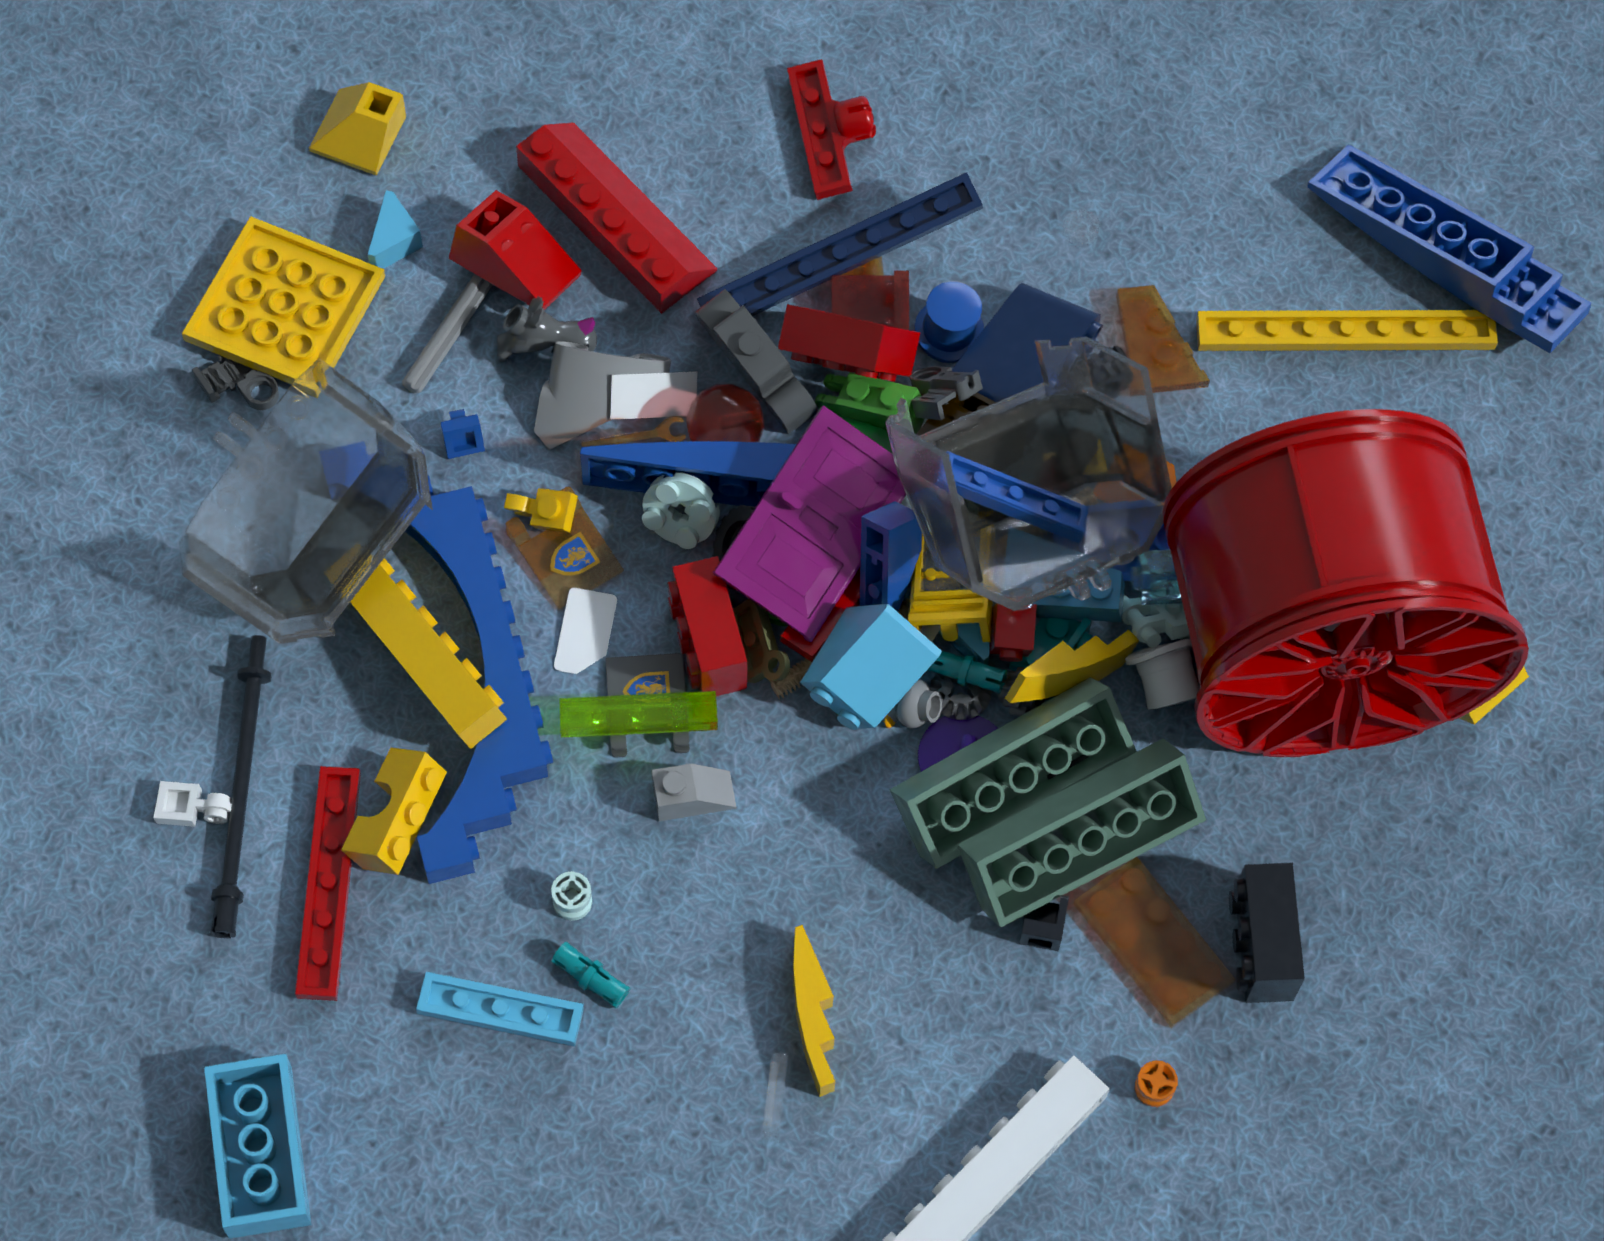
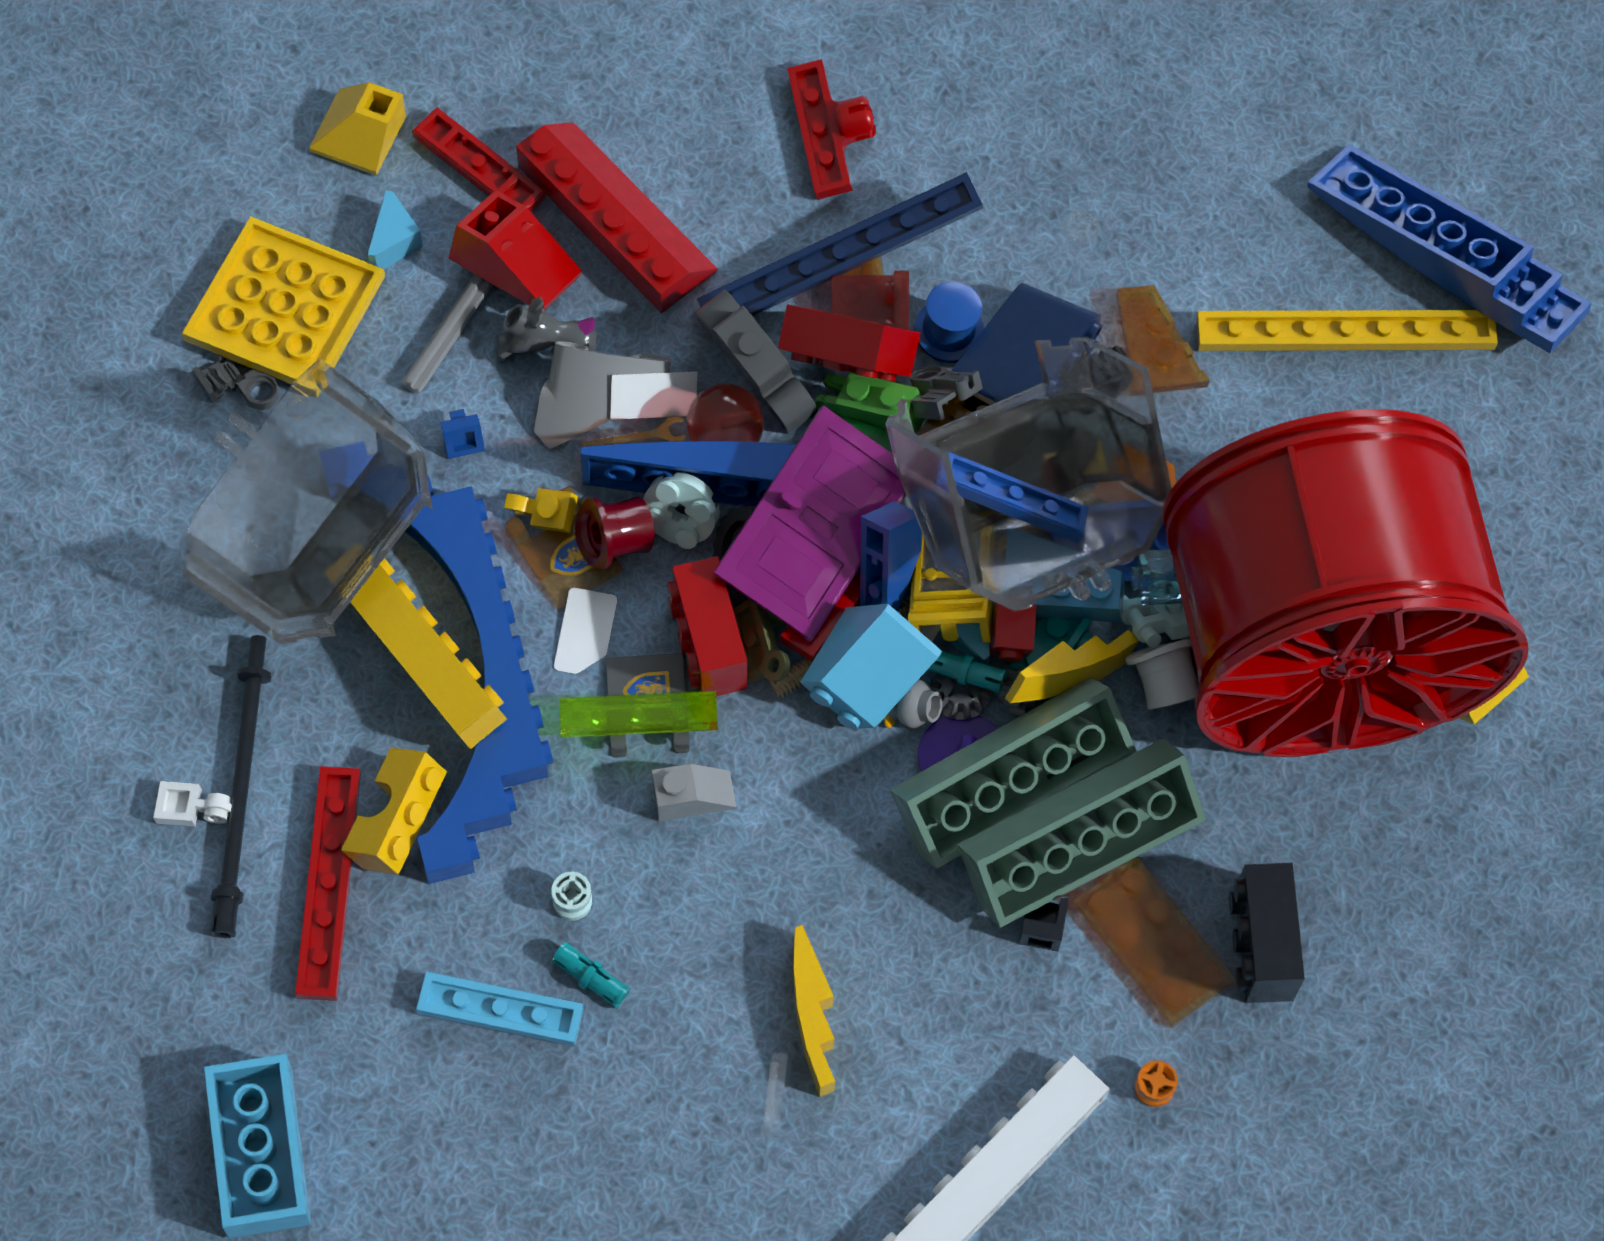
(475, 159): none -> red plate
(613, 530): none -> dark red piece

